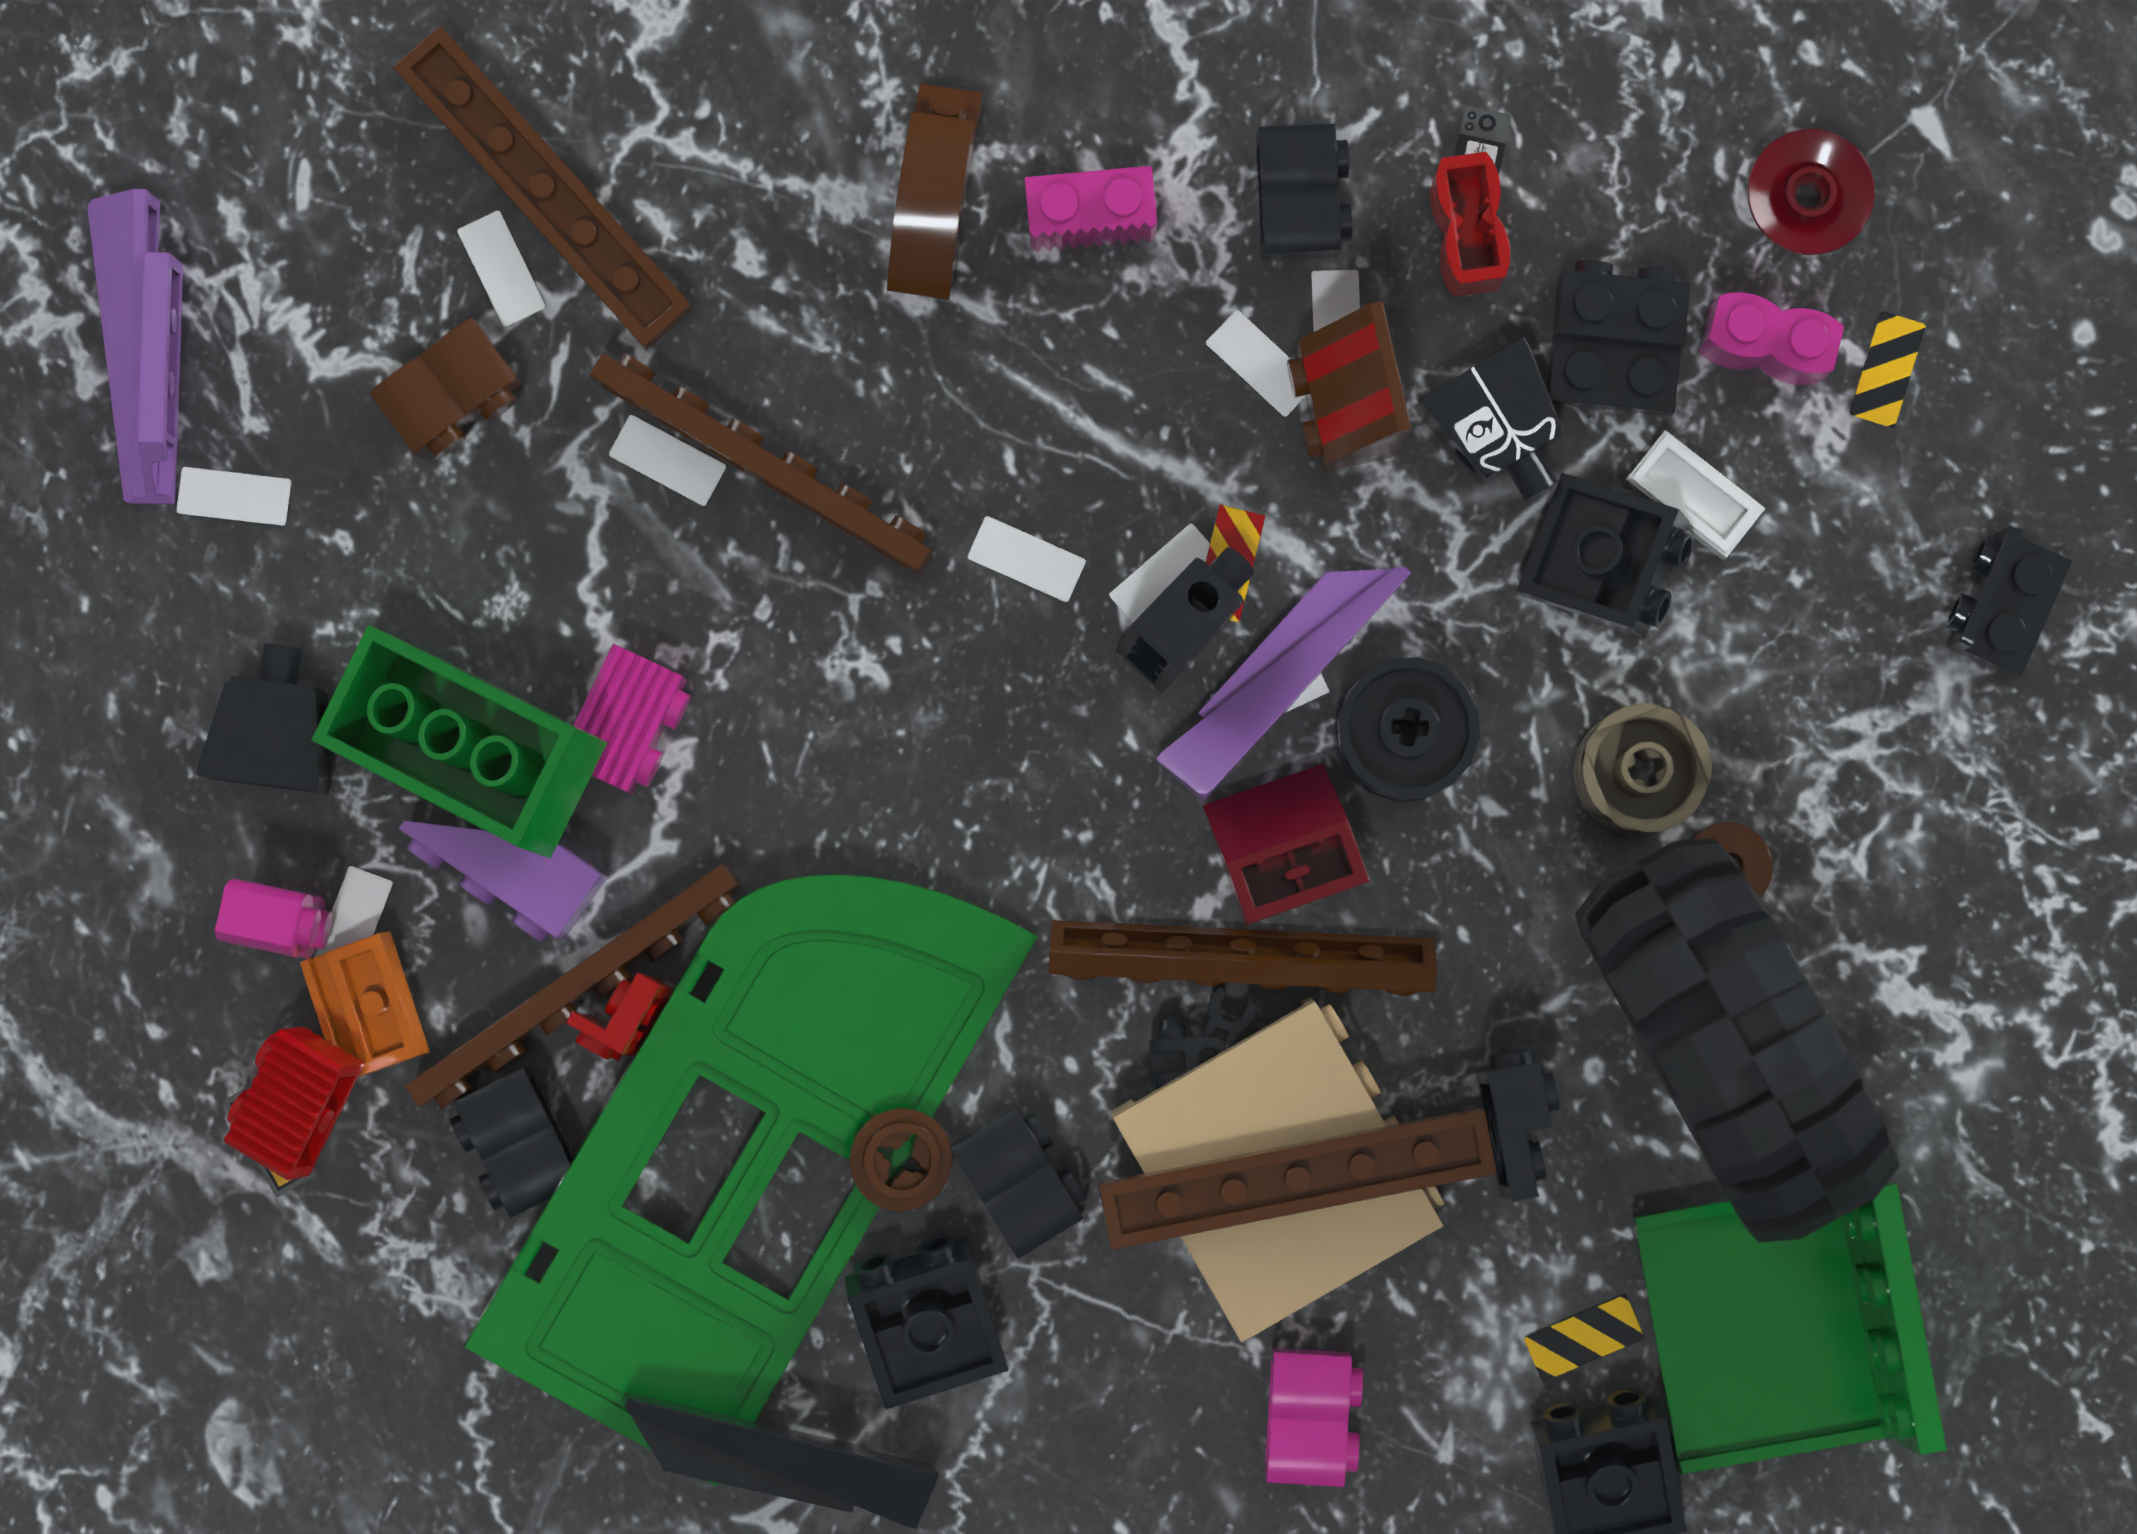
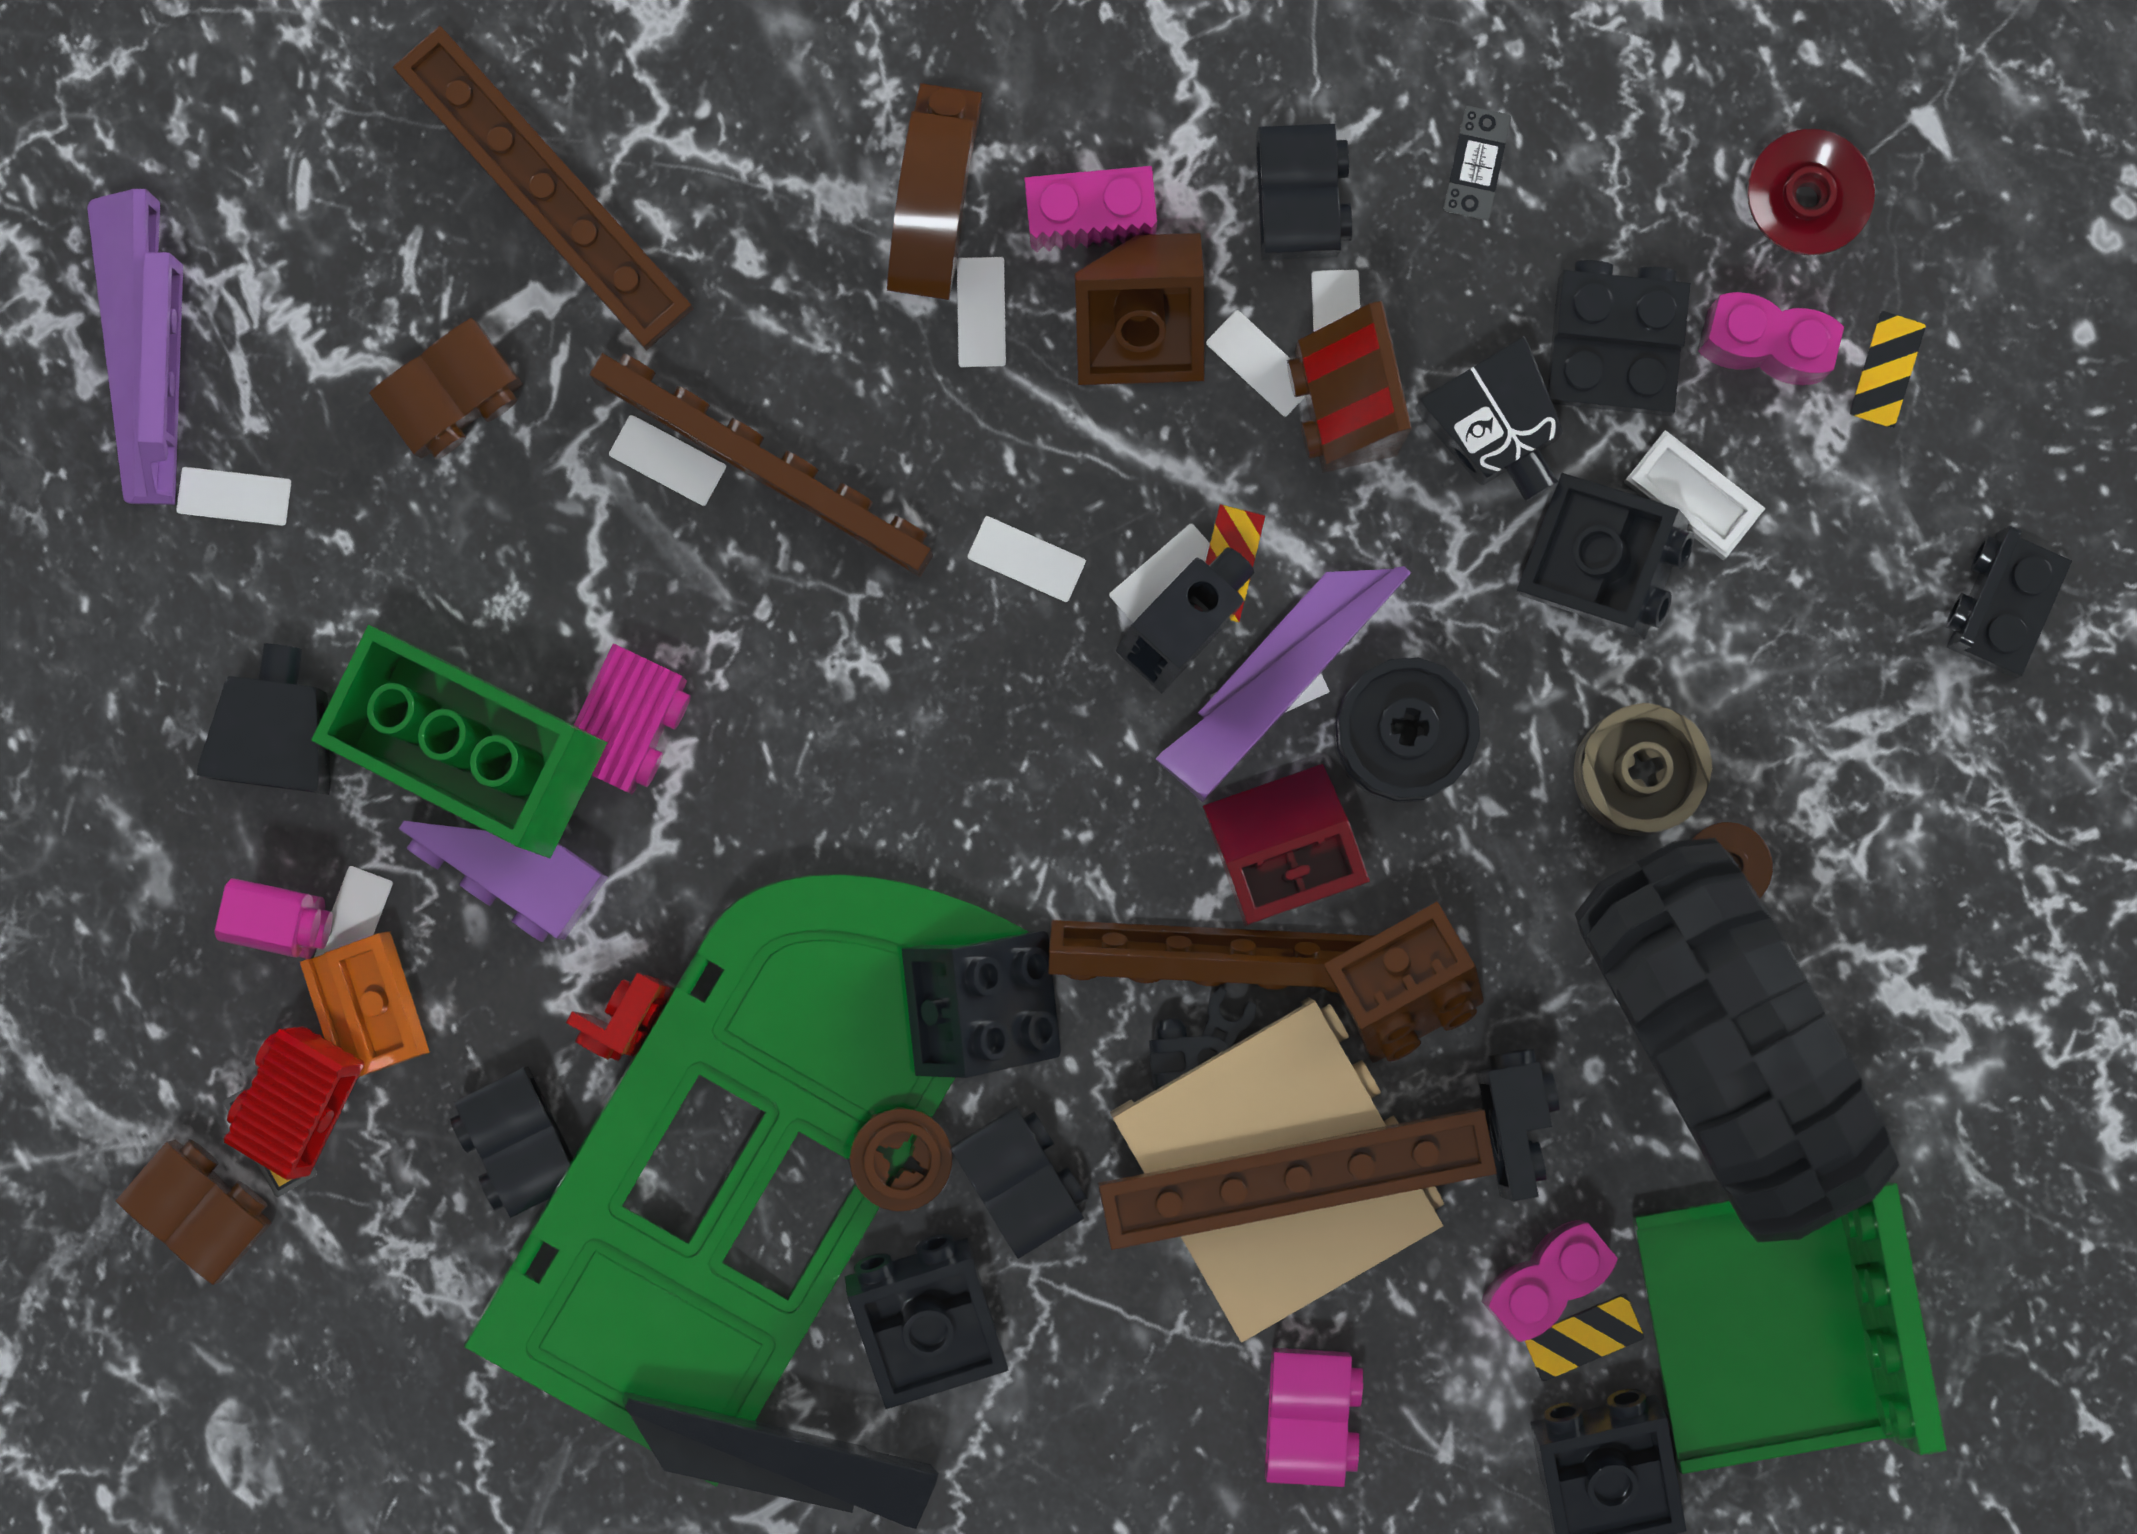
(195, 1209): none -> reddish brown brick
(501, 268): white sticker -> none
(552, 1006): reddish brown plate -> none
(981, 312): none -> white sticker
(981, 1005): none -> black bracket
(1142, 312): none -> reddish brown slope
(1407, 983): none -> reddish brown bracket
(1465, 206): red brick -> none
(1562, 1268): none -> dark pink brick

